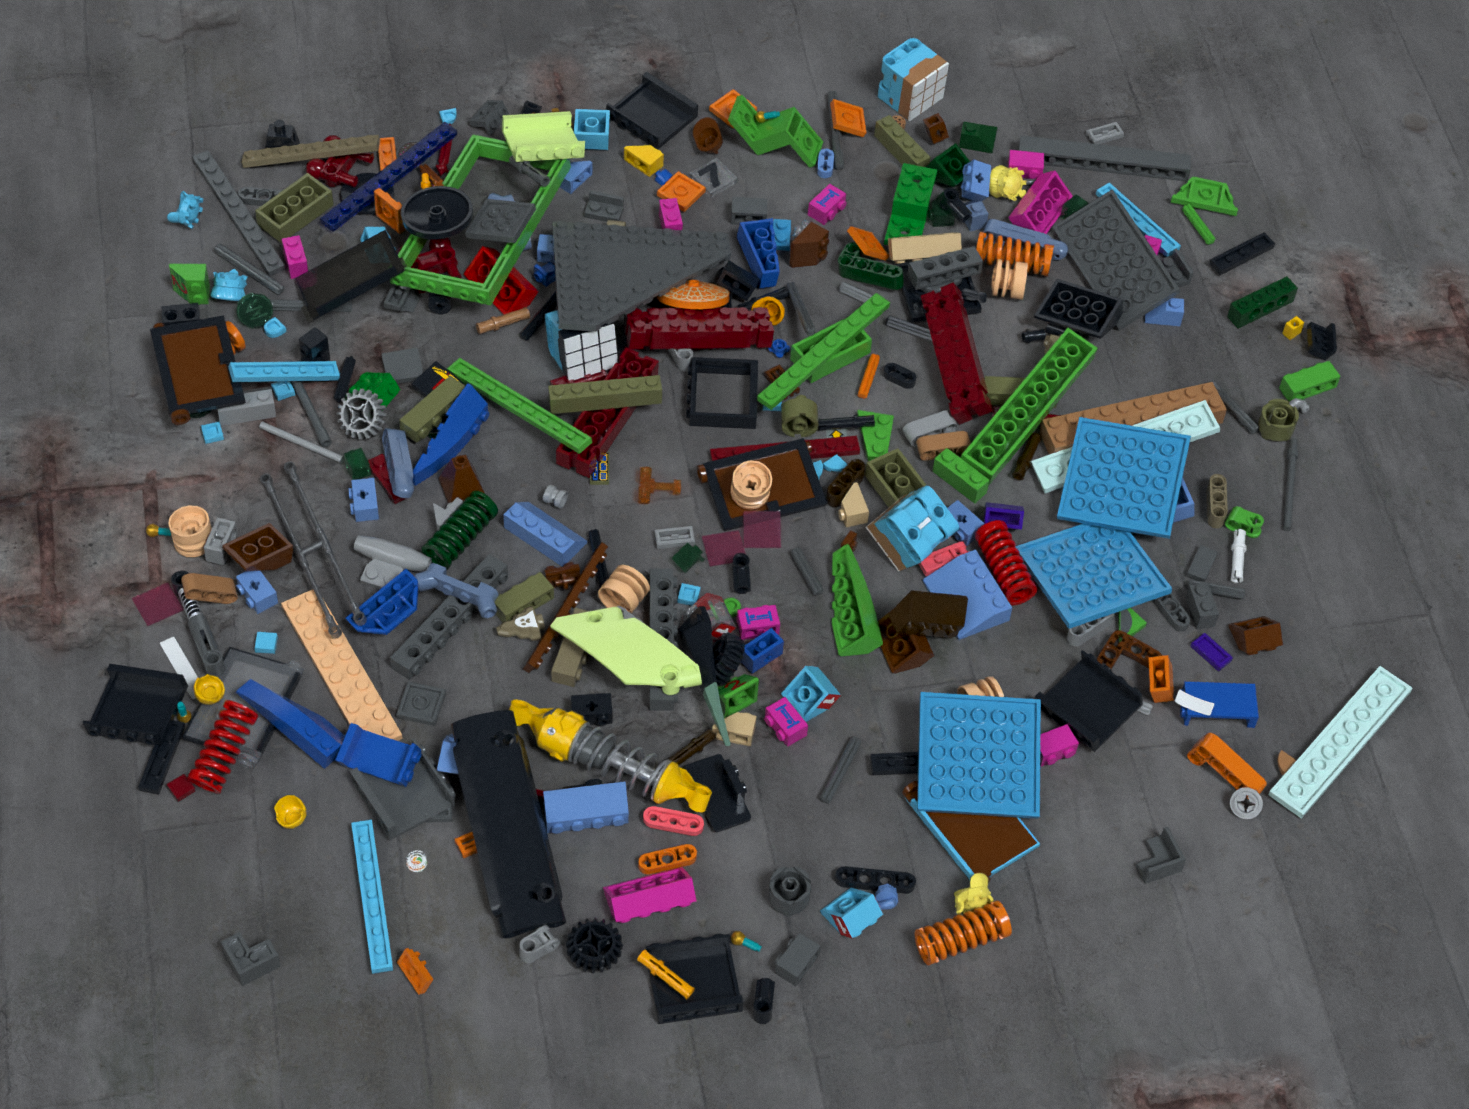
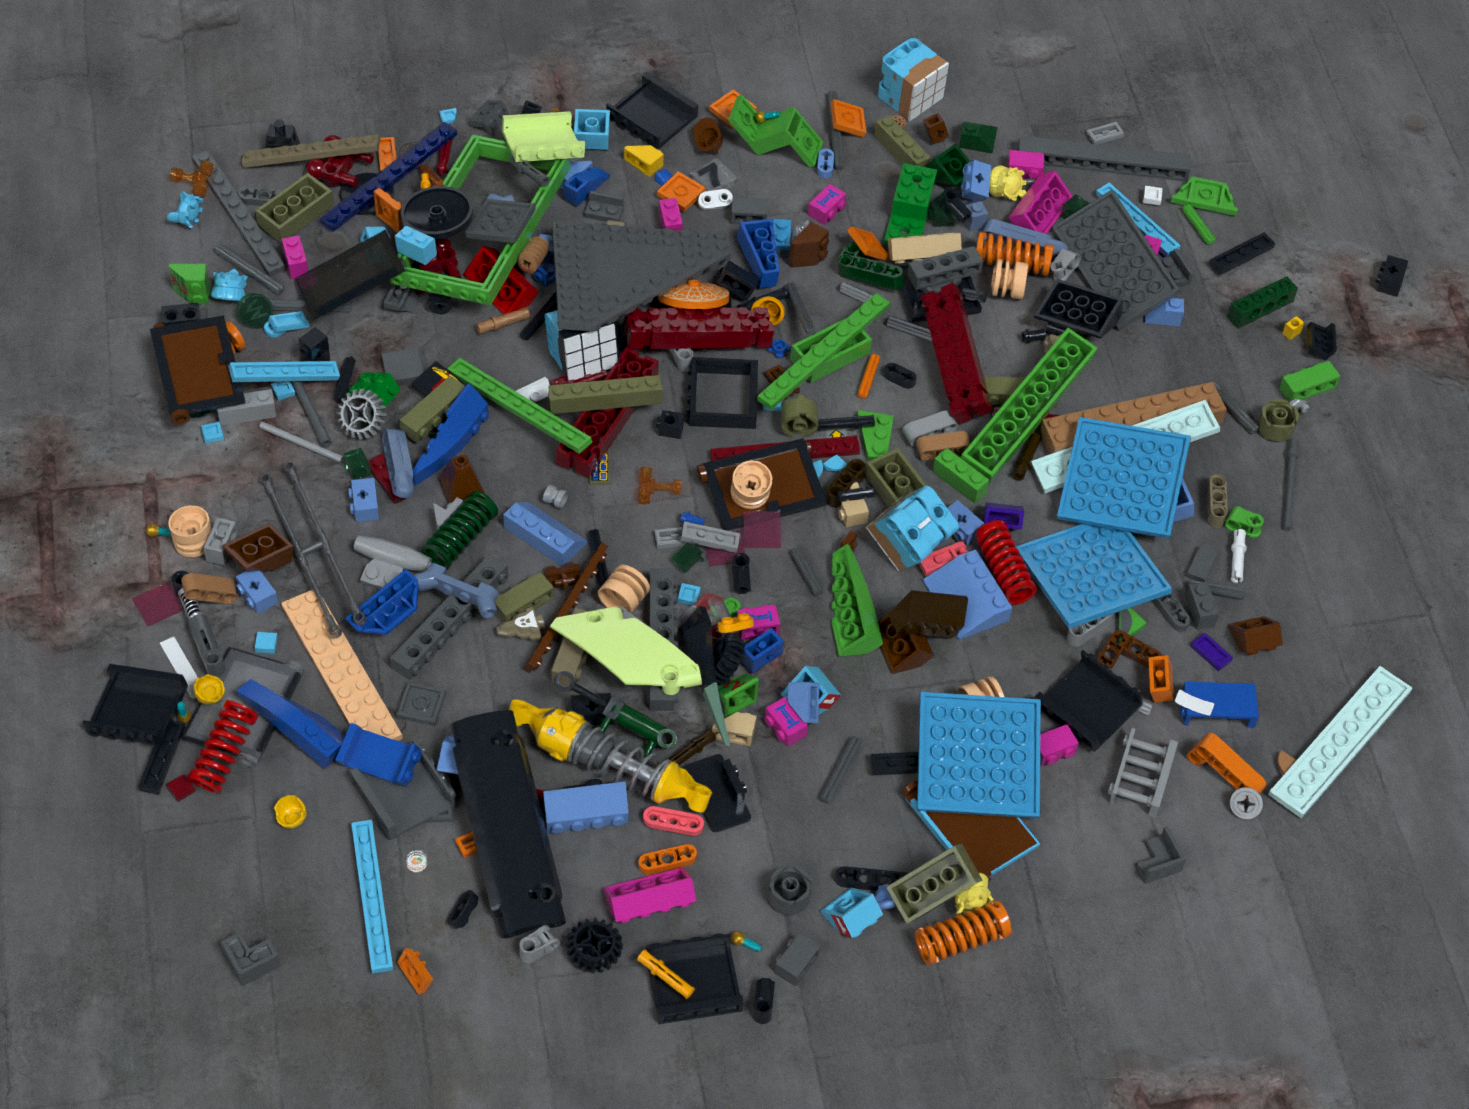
(198, 177): none -> clear orange bar
(288, 321): none -> medium azure tile
(415, 245): none -> medium azure brick
(465, 905): none -> black plate
(533, 254): none -> medium nougat piece
(535, 391): none -> white plate
(581, 184): none -> blue slope
(623, 714): none -> dark green piece
(670, 424): none -> black brick
(687, 517): none -> blue pin
(710, 537): none -> light grey plate
(716, 201): none -> white plate
(734, 624): none -> light orange plate
(804, 700): none -> medium blue slope
(855, 494): none -> black axle
(934, 883): none -> olive brick
(1064, 264): none -> light grey piece
(1152, 195): none -> white plate
(1157, 785): none -> light grey fence
(1392, 275): none -> black brick

